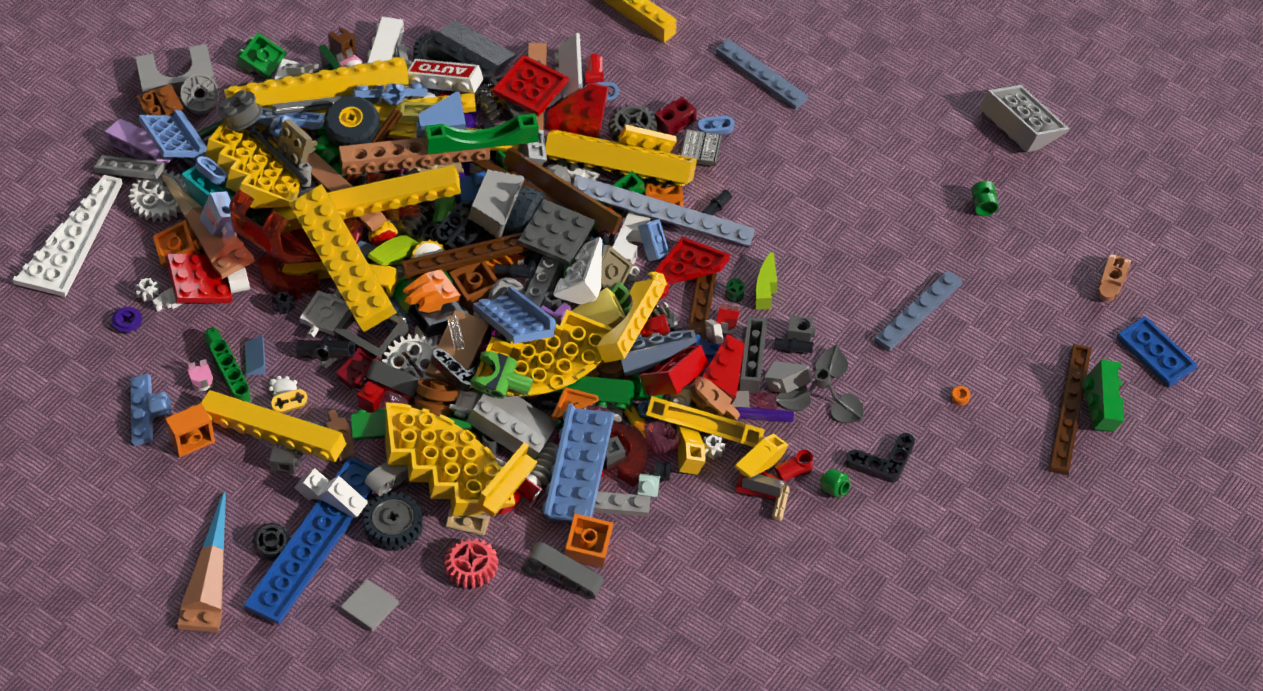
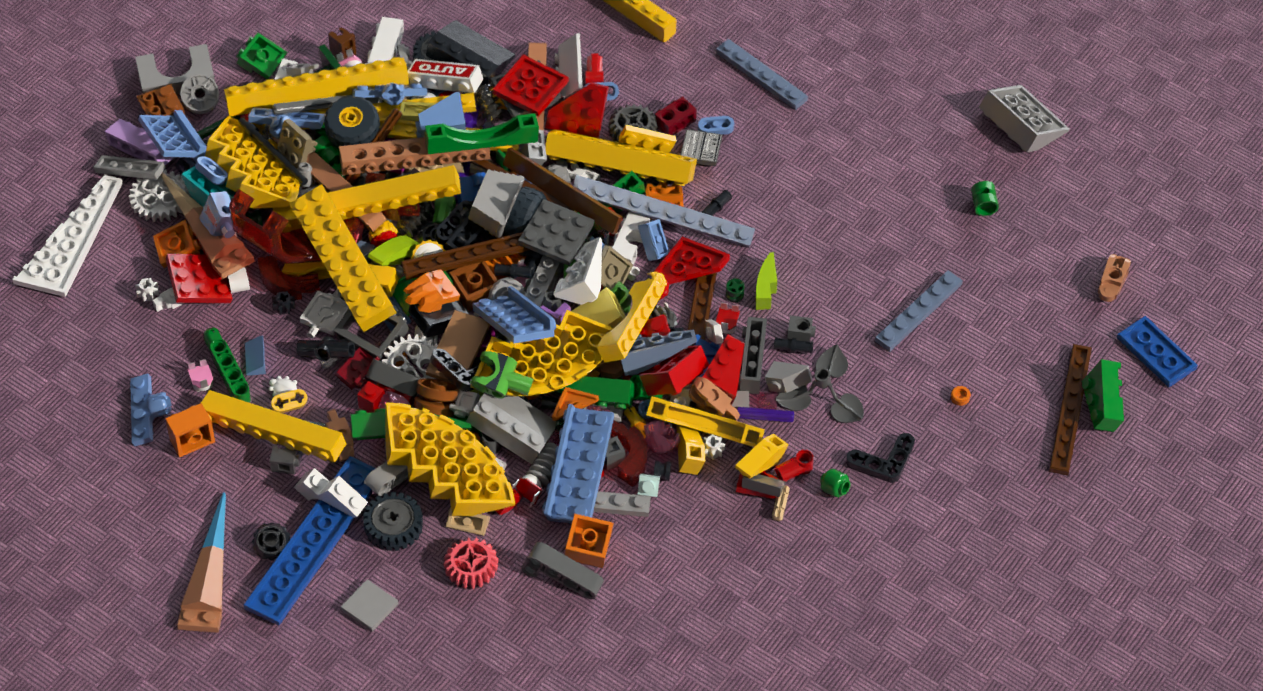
(127, 313): dark purple gear -> none
(240, 110): dark grey wheel -> none
(456, 332): clear axle -> none
(506, 481): yellow fence -> none

